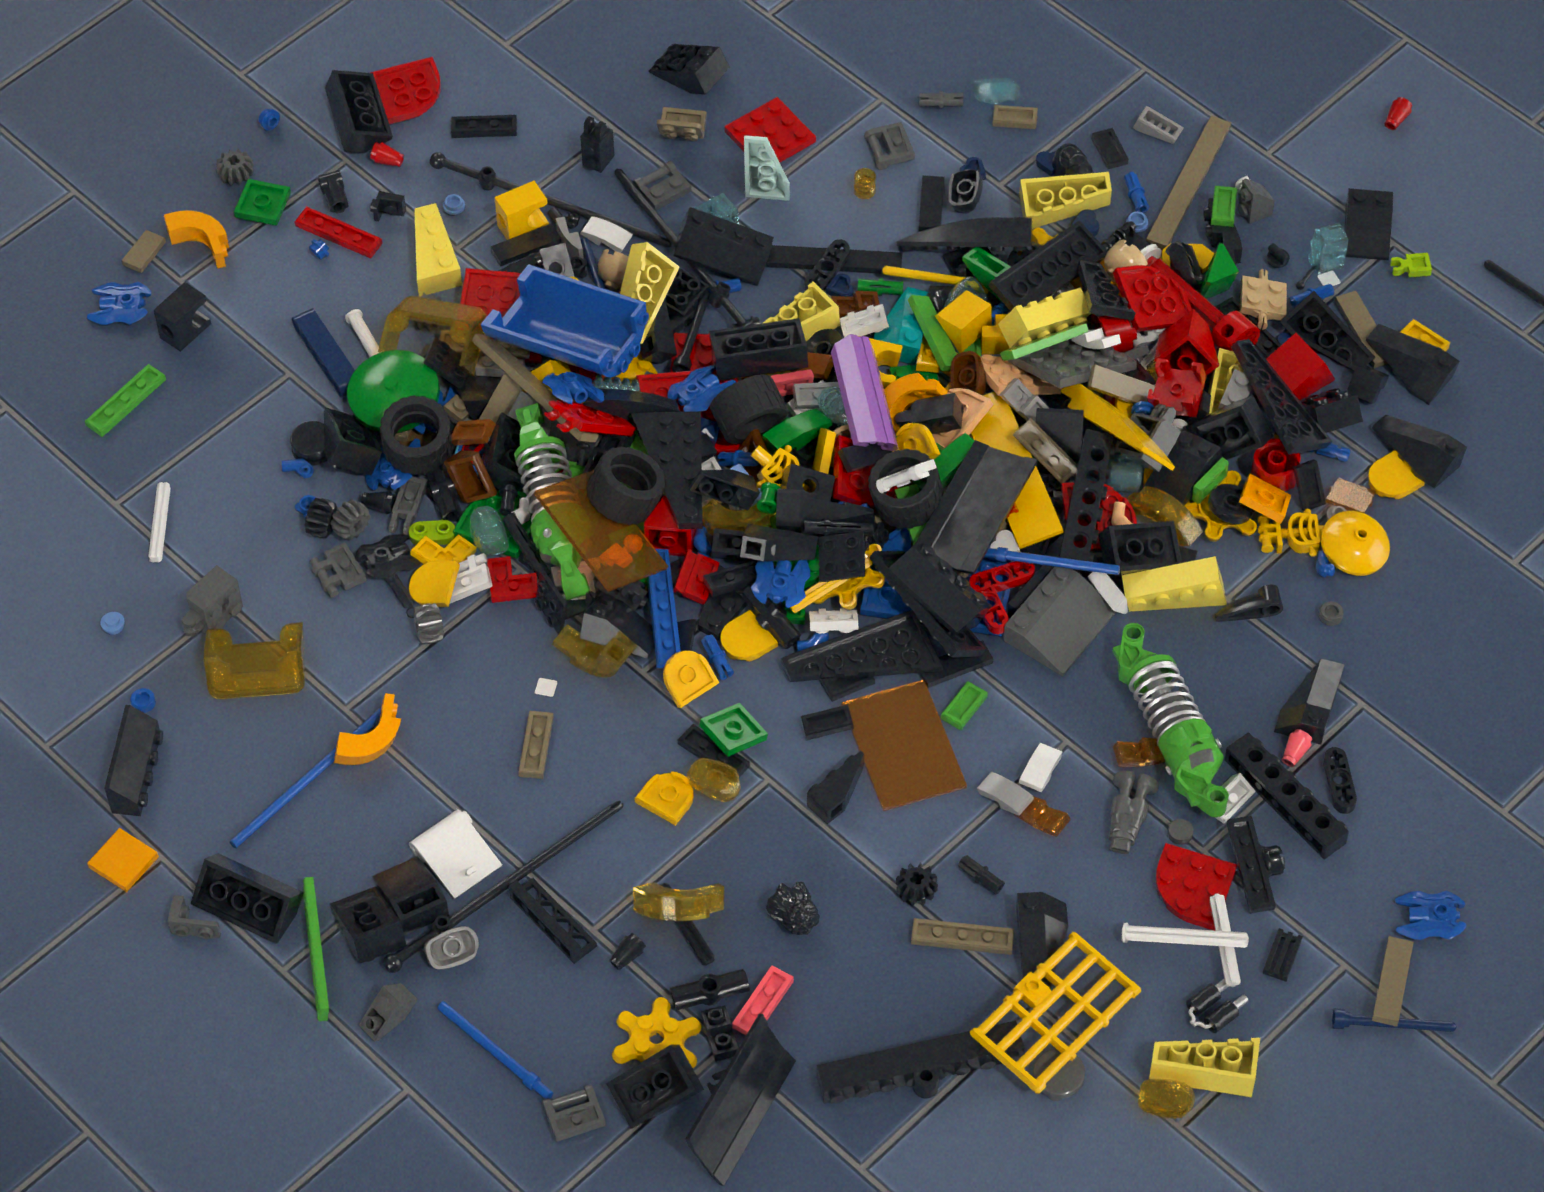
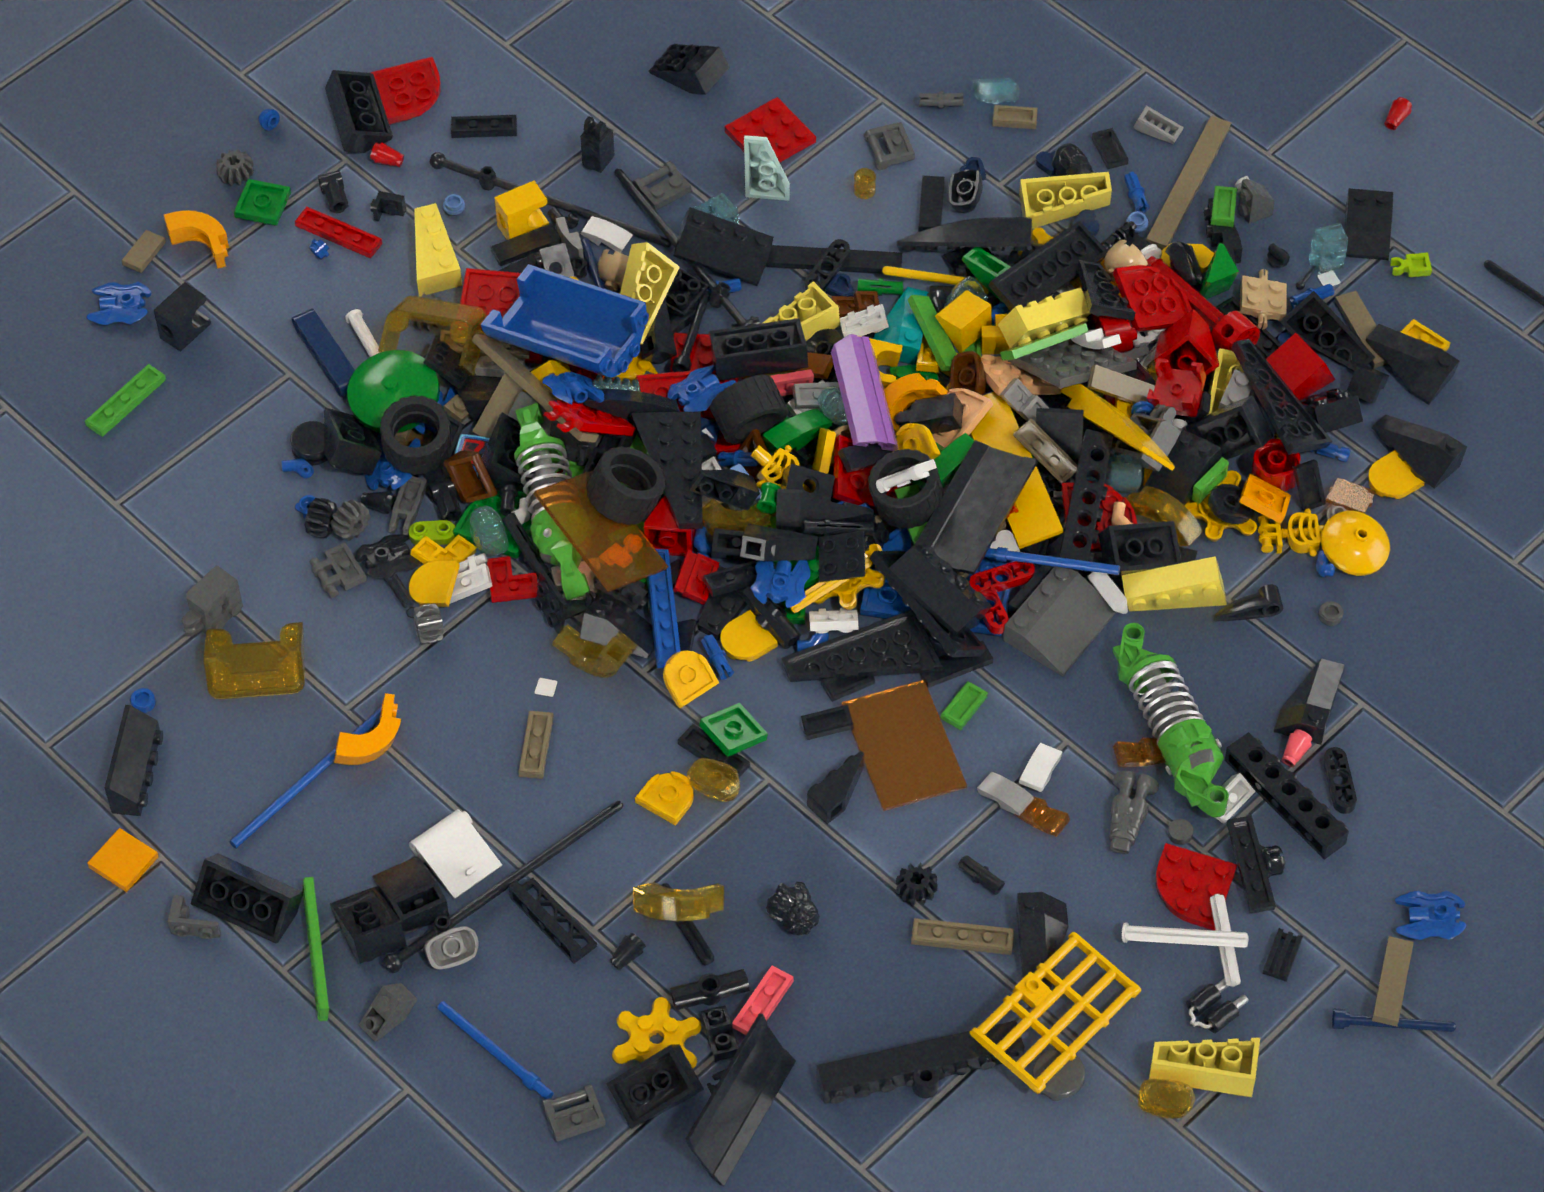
(112, 623): medium blue plate -> none
(159, 522): white axle -> none
(472, 432): dark orange tile -> none
(682, 123): dark tan bracket -> none

